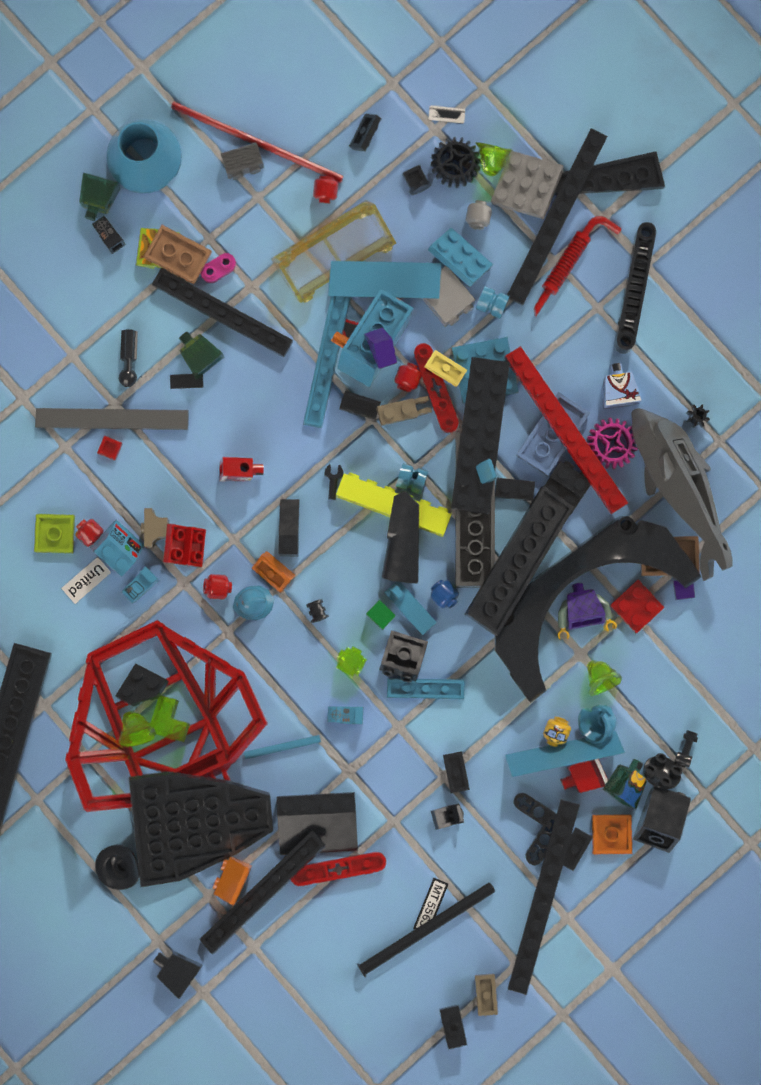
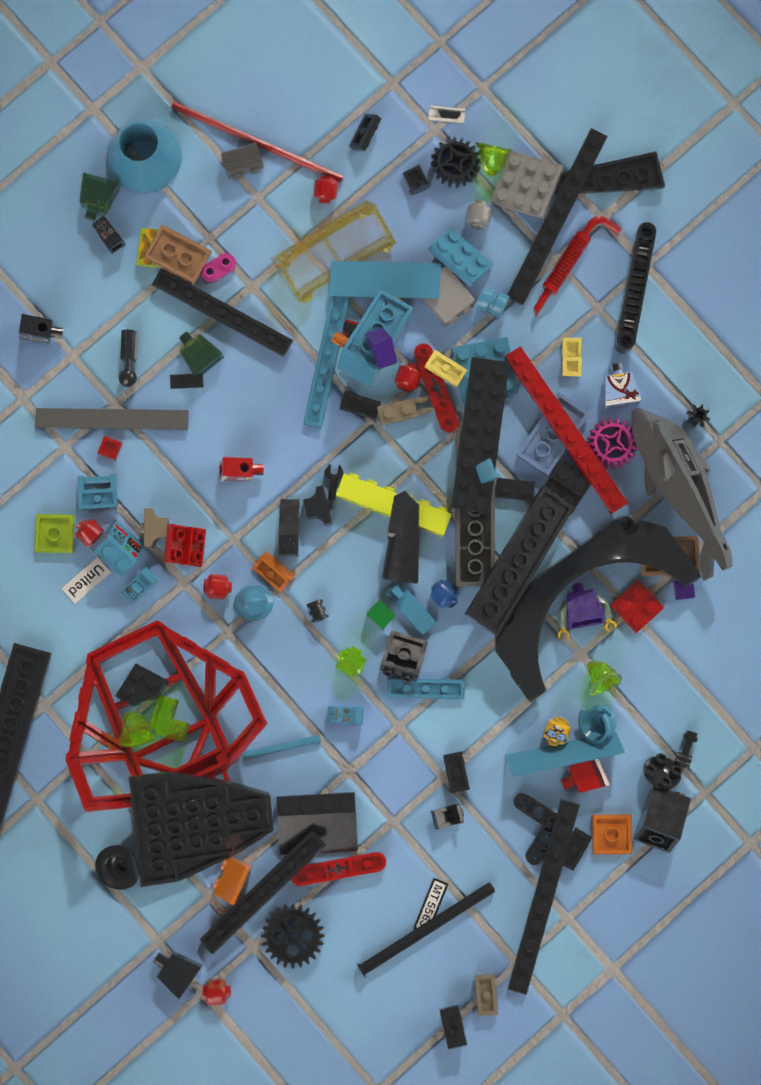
(31, 325): none -> black torso
(98, 498): none -> dark azure plate
(216, 992): none -> red head
(280, 948): none -> black gear
(318, 506): none -> black brick
(419, 478): dark azure wheel -> none
(571, 356): none -> light yellow slope
(626, 784): clear green torso -> none

